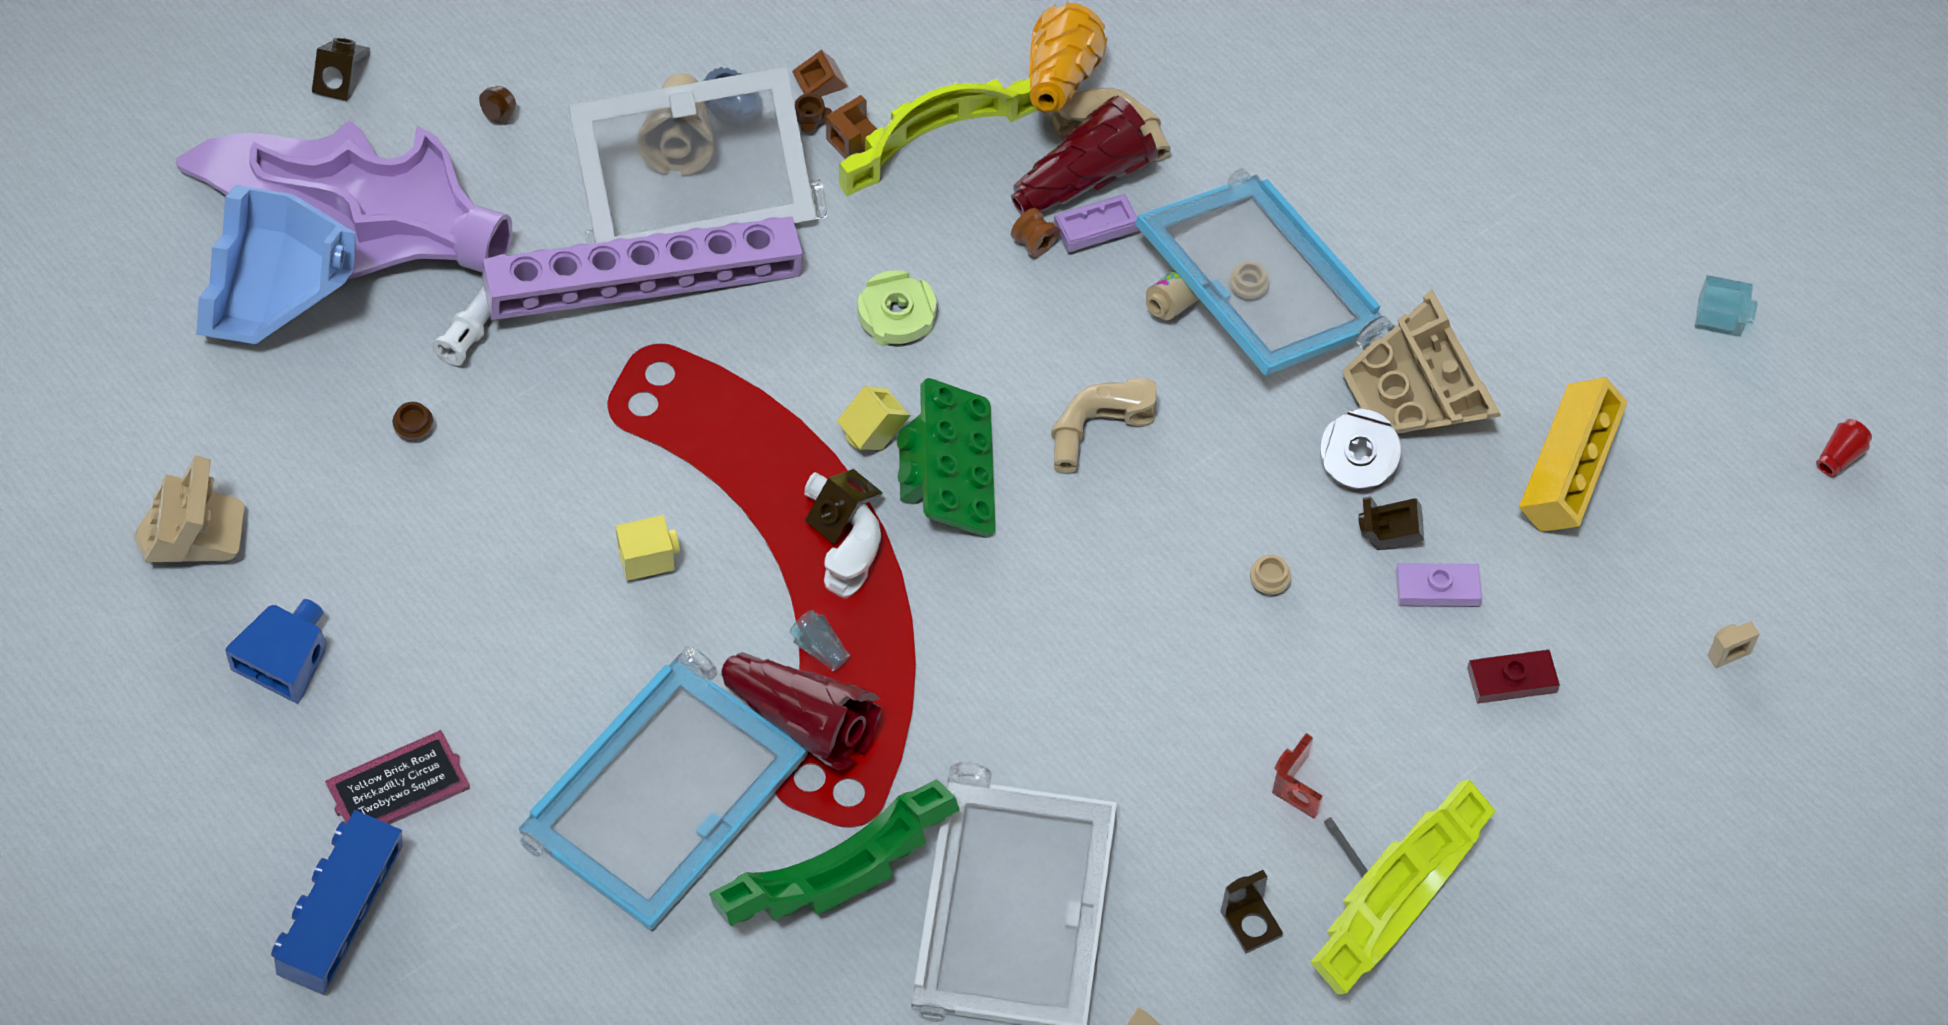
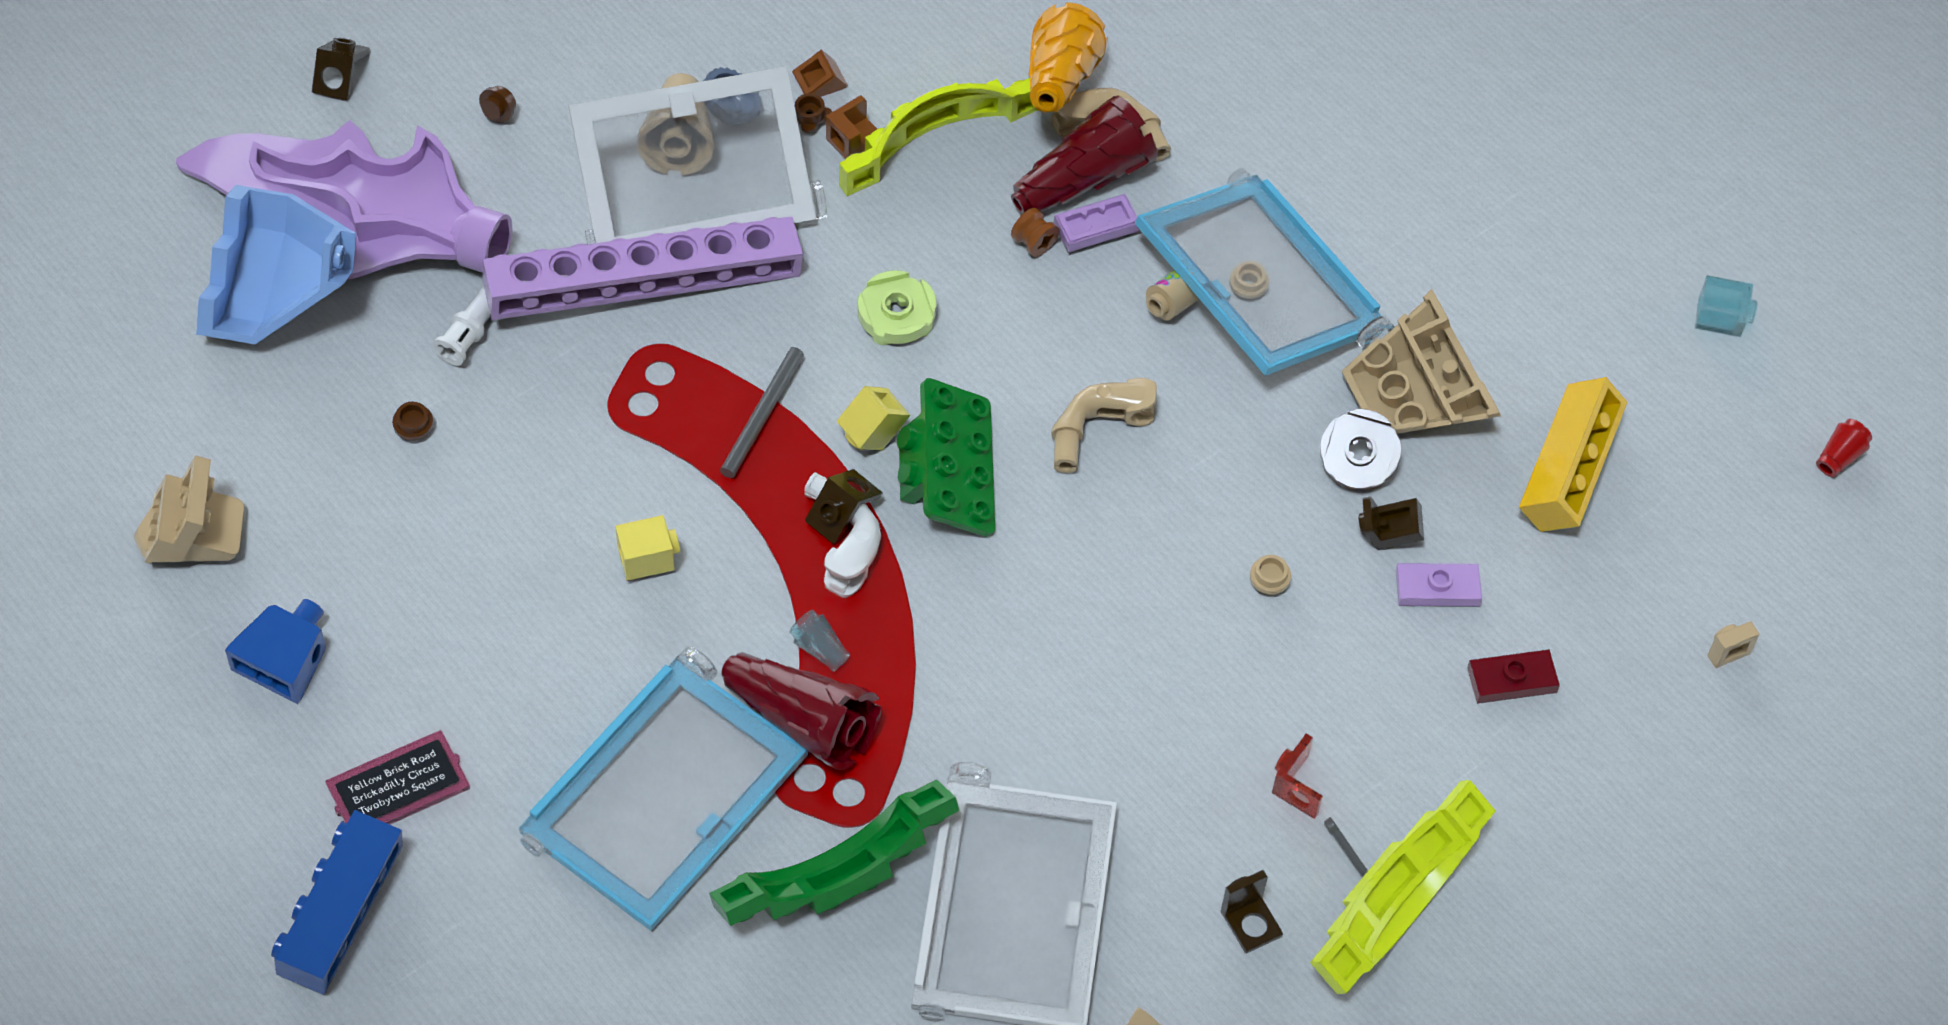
(761, 412): none -> dark grey bar

